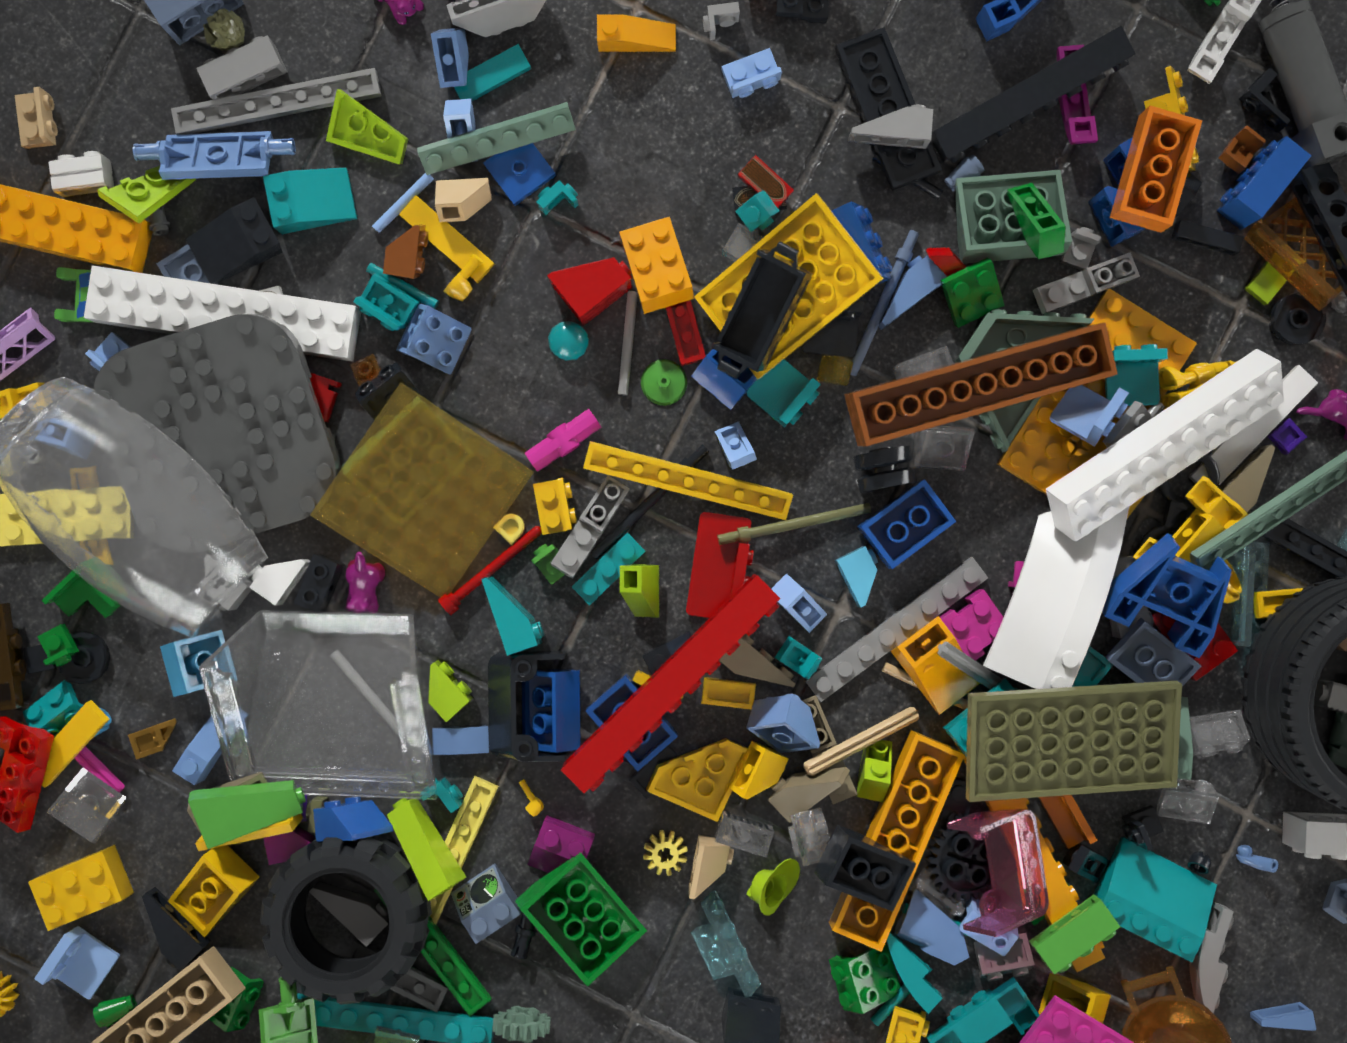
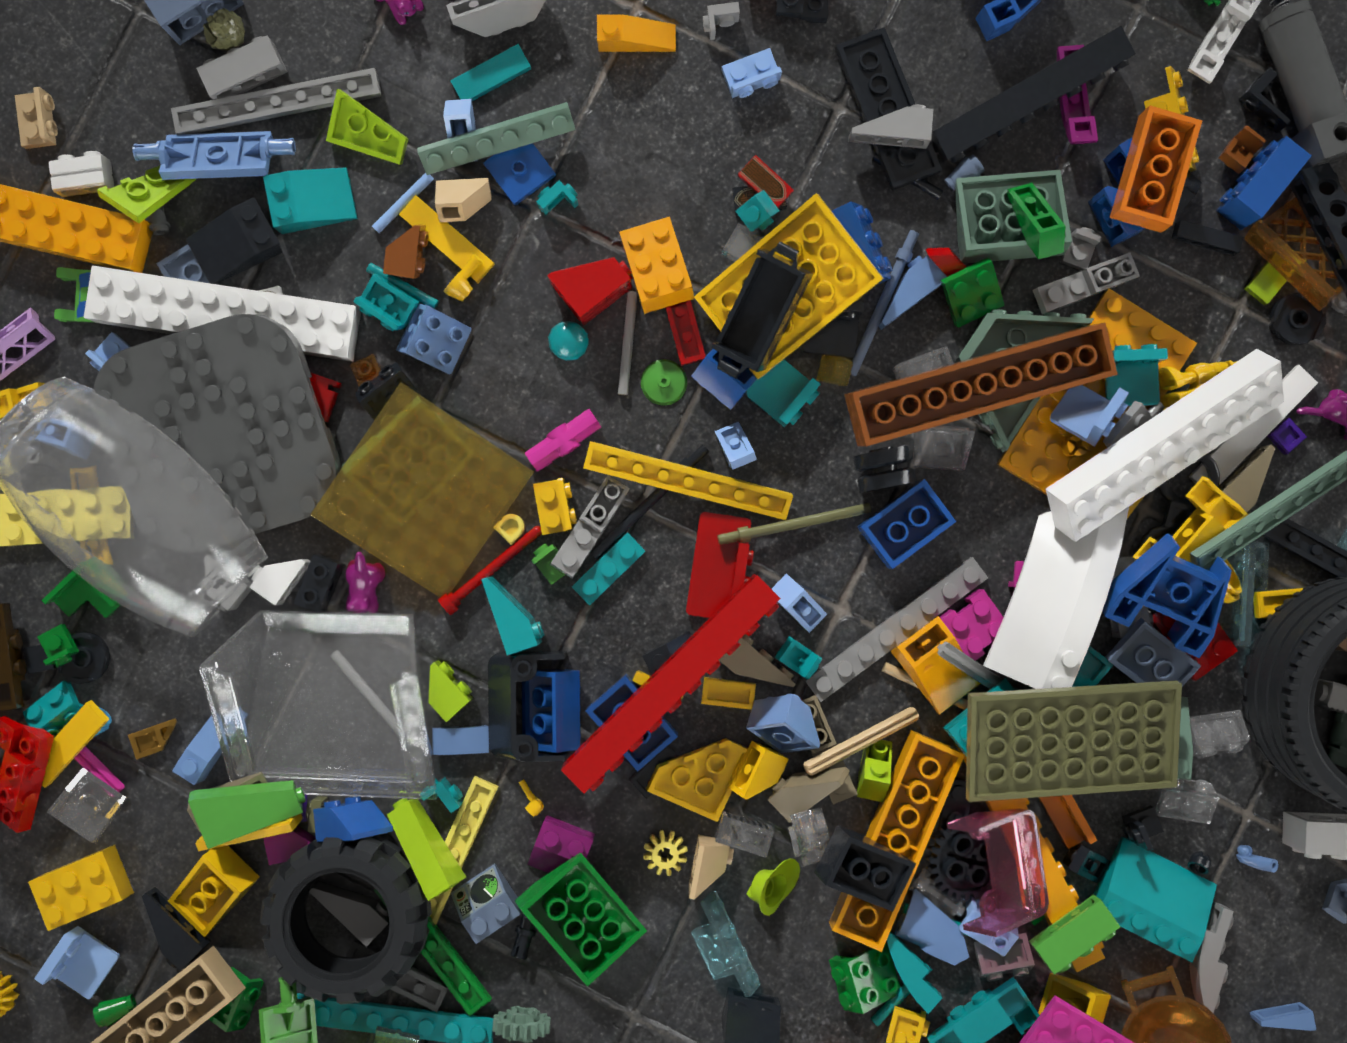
(184, 659): dark azure slope -> none
(451, 56): medium blue slope -> none
(640, 589): lime slope -> none
(858, 573): medium azure slope -> none

